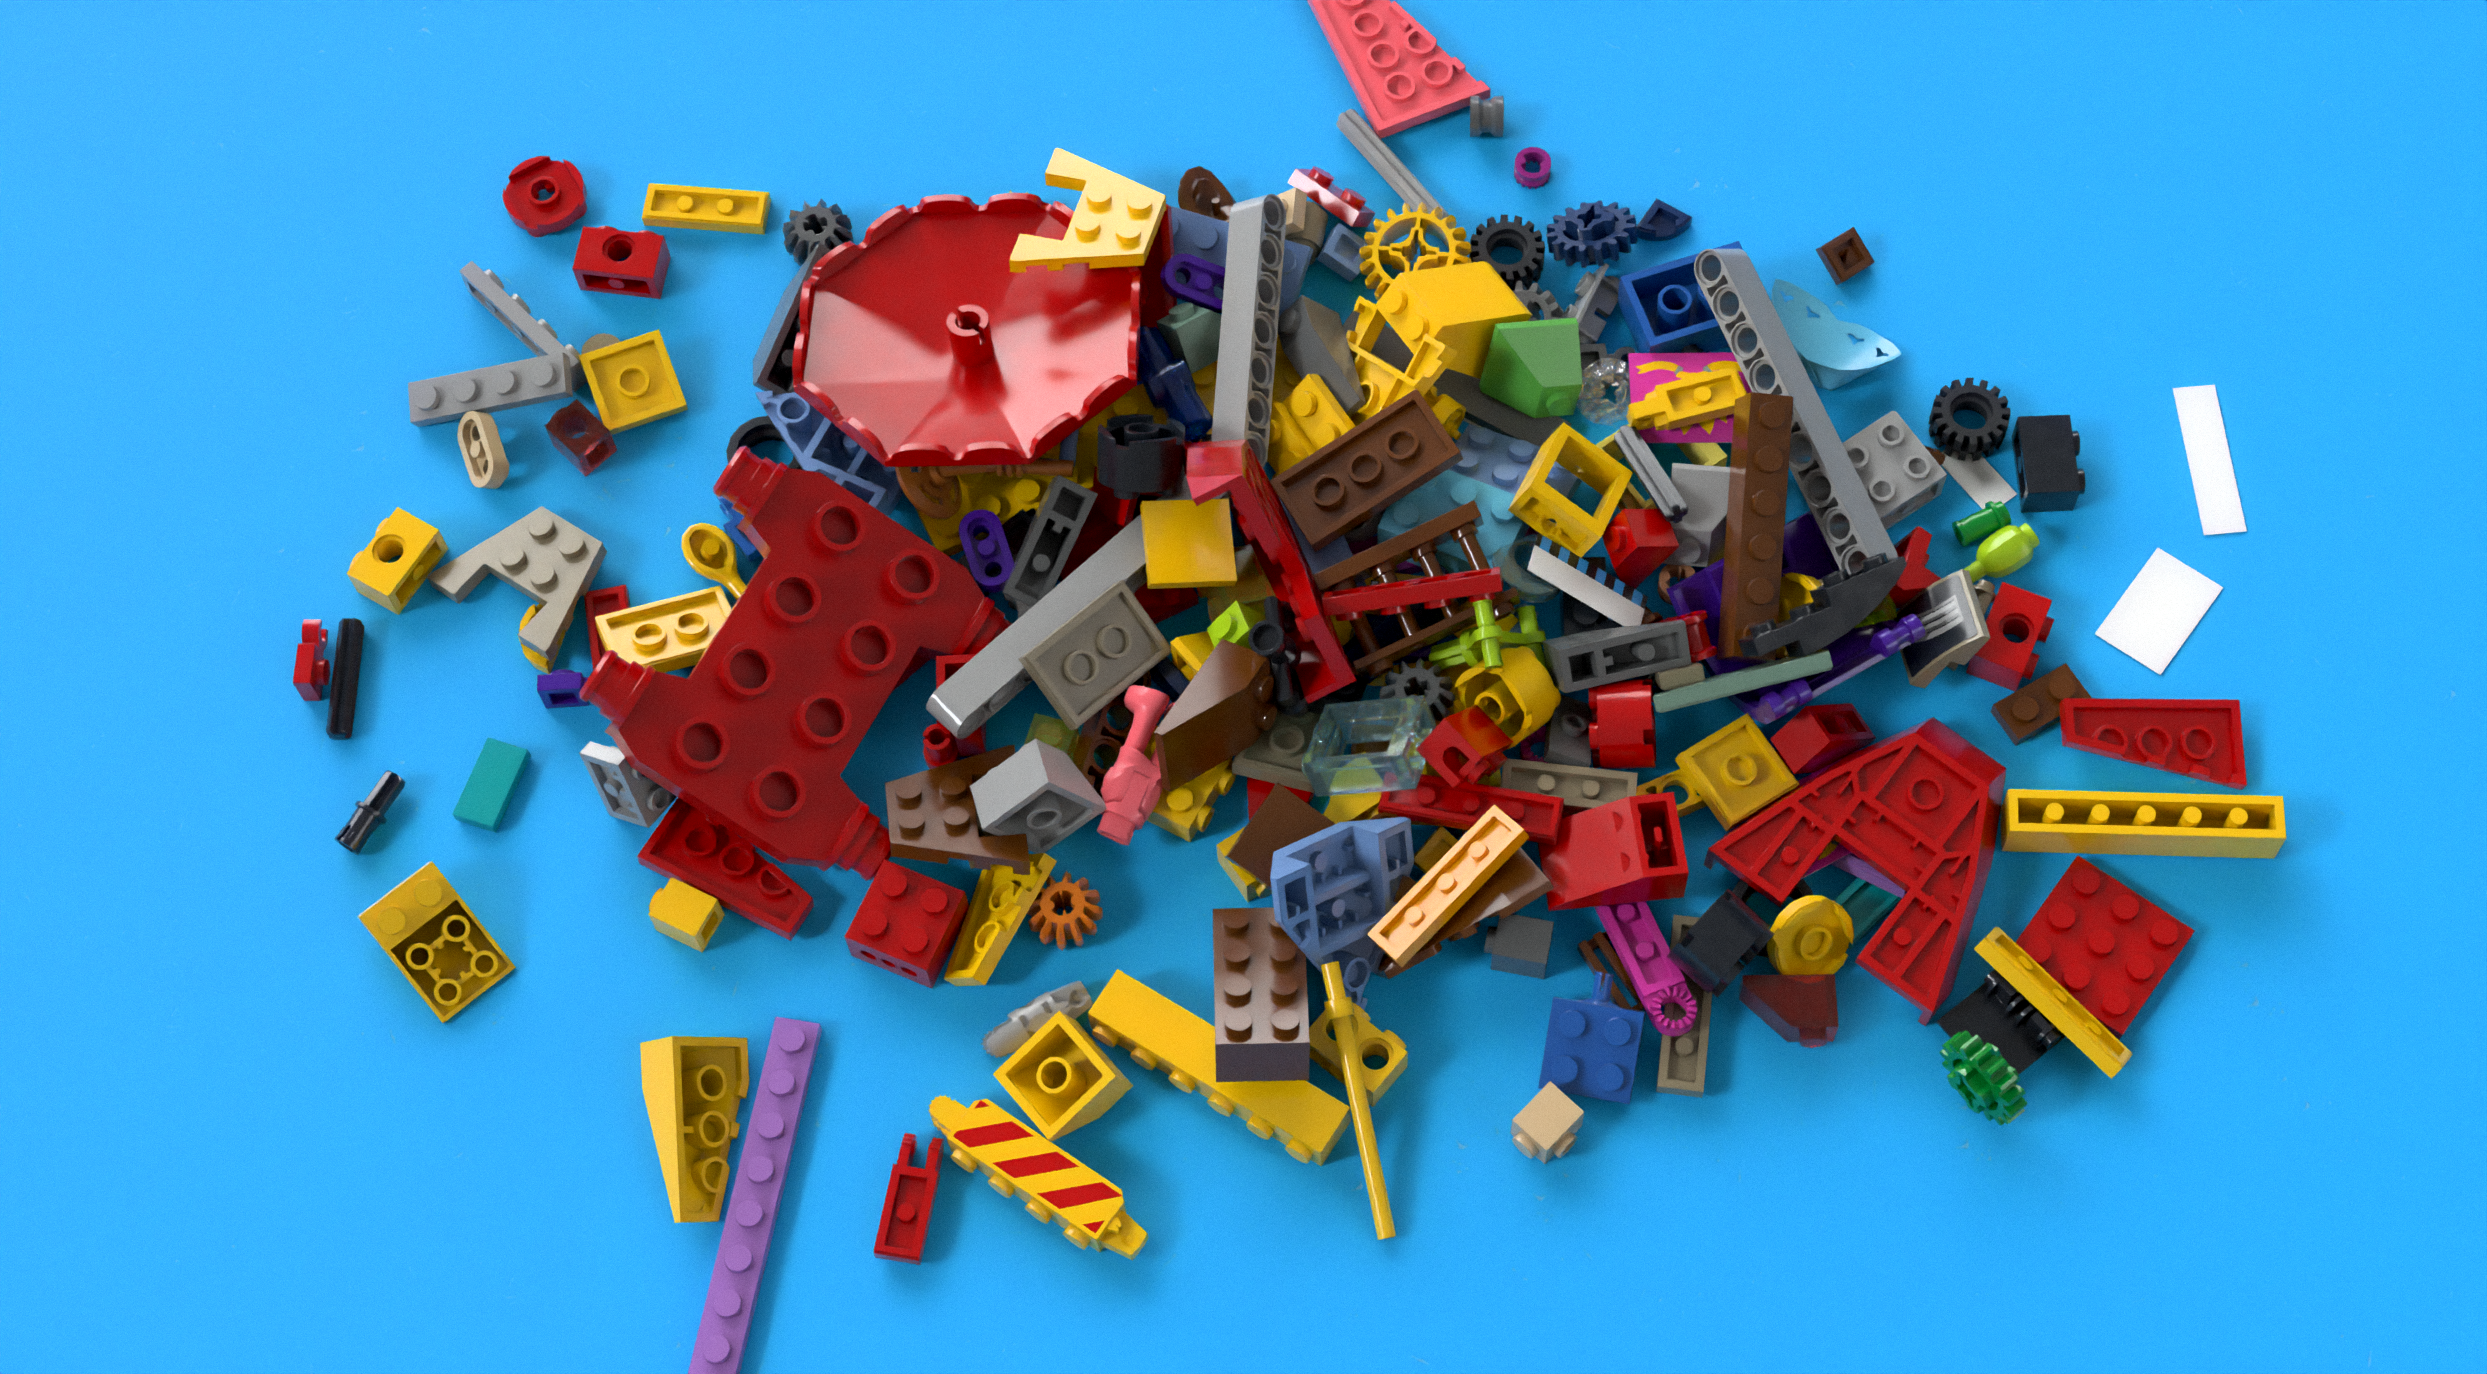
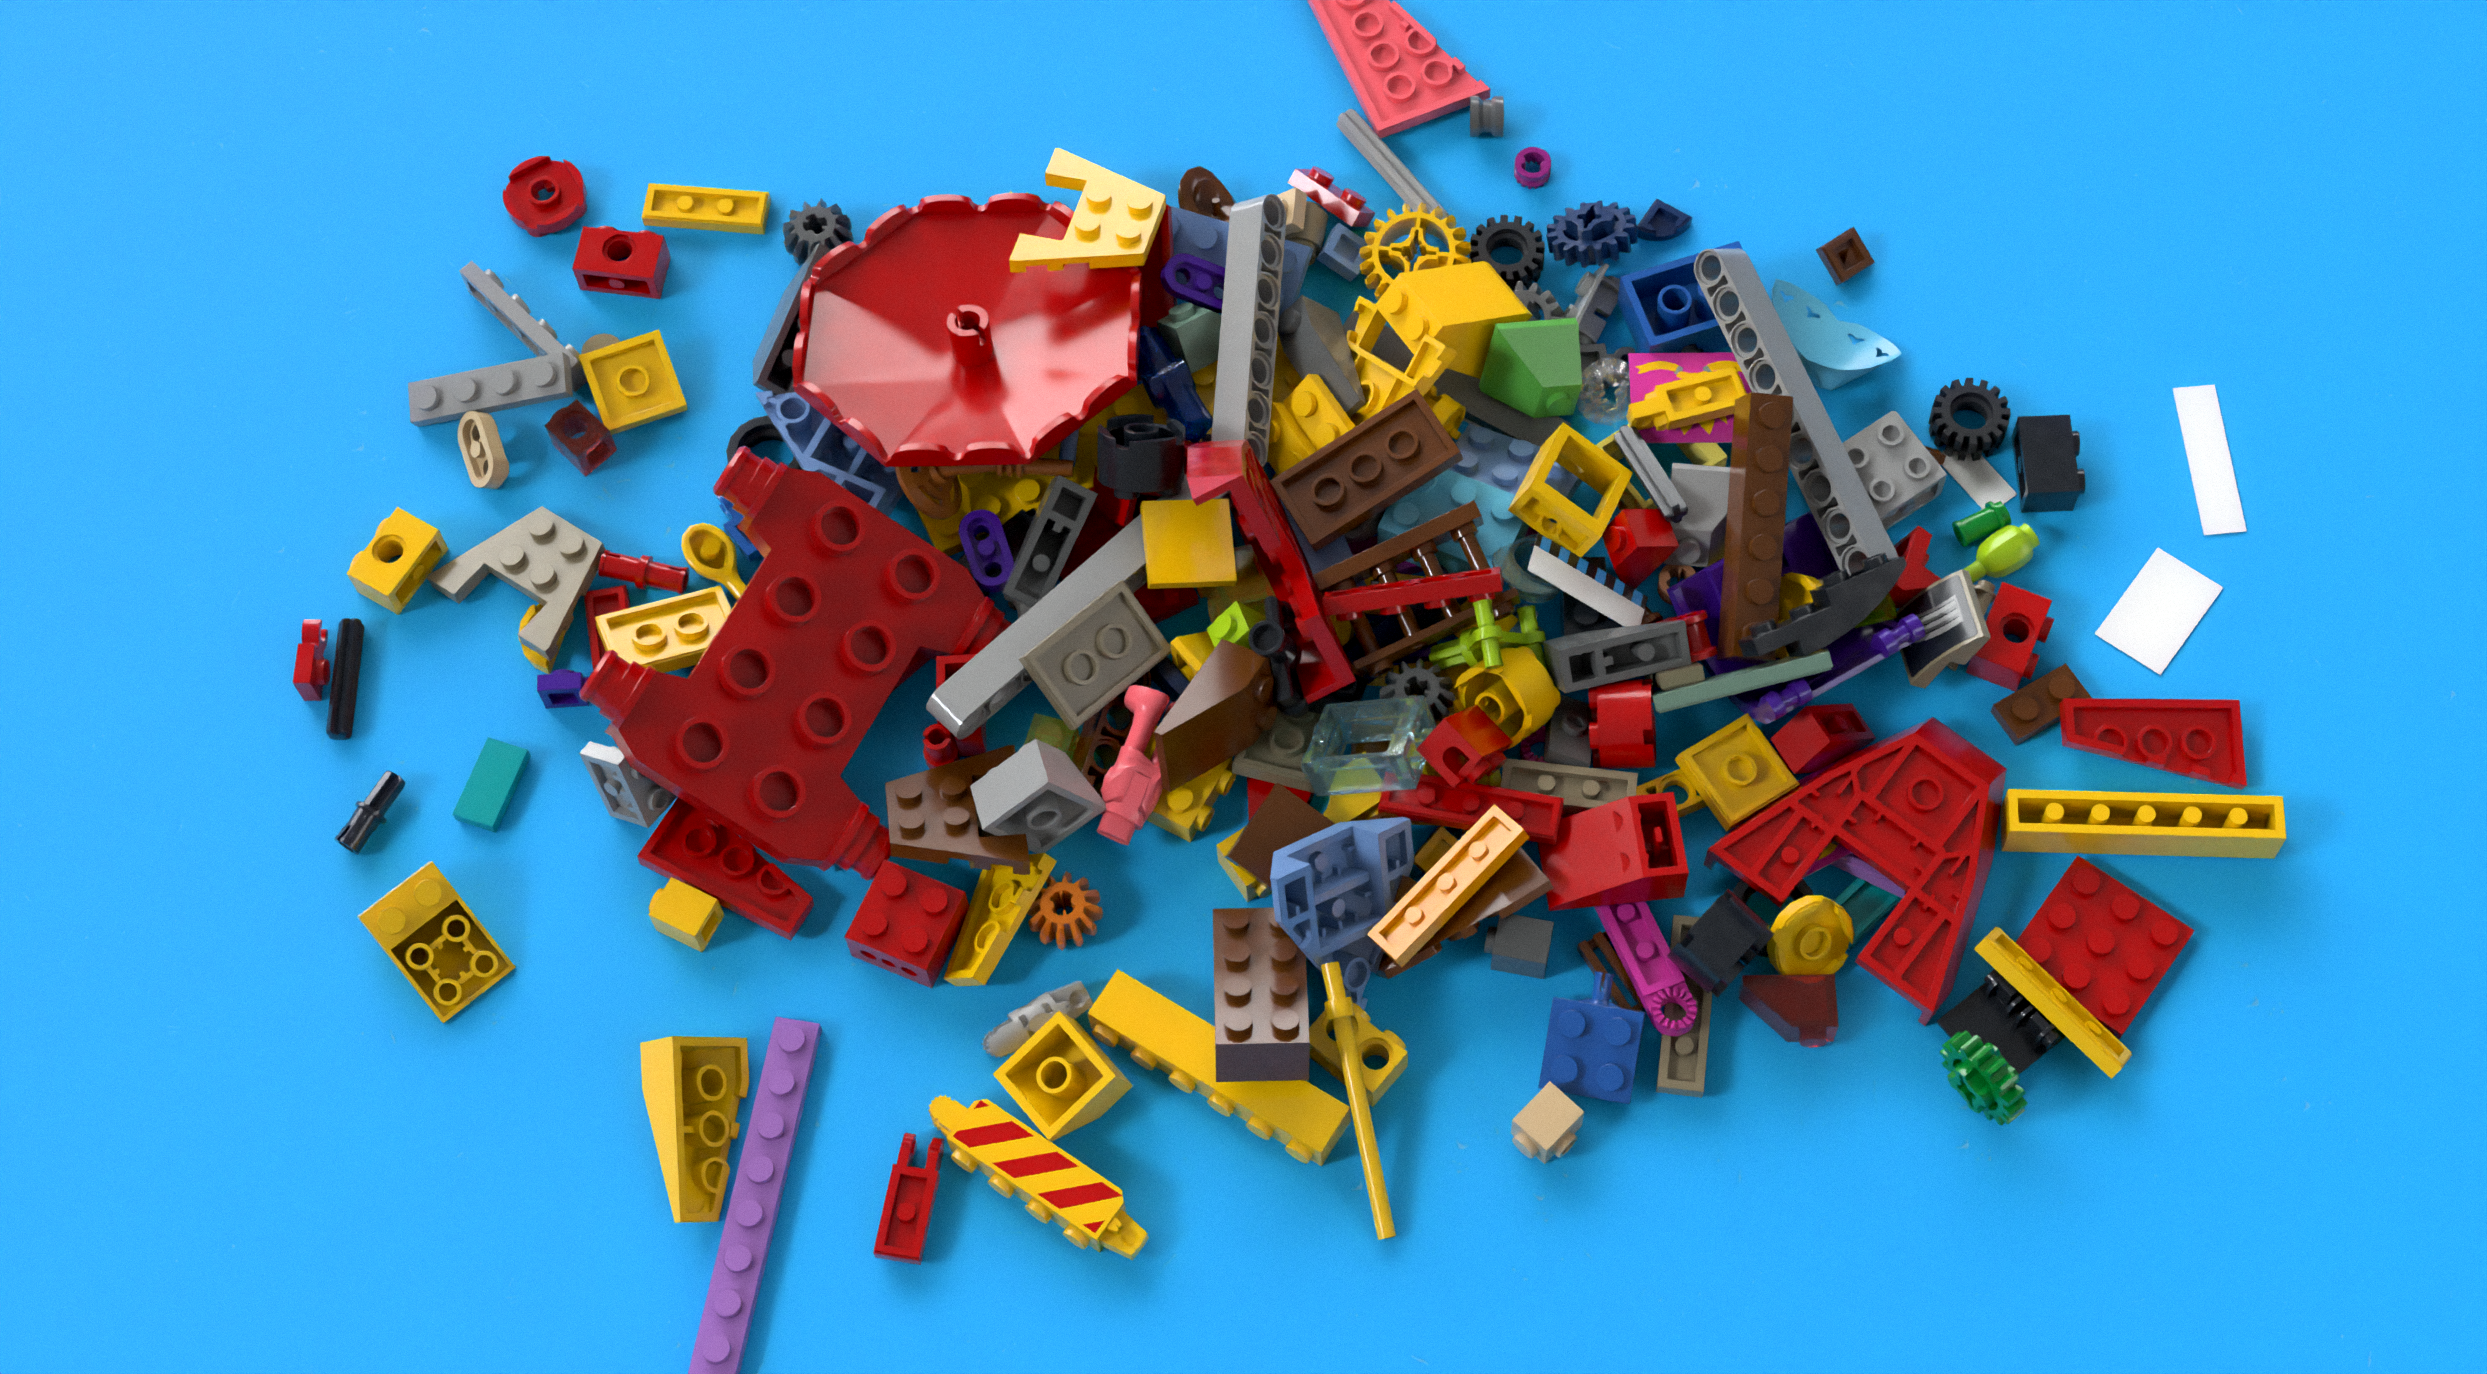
(643, 572): none -> red pin

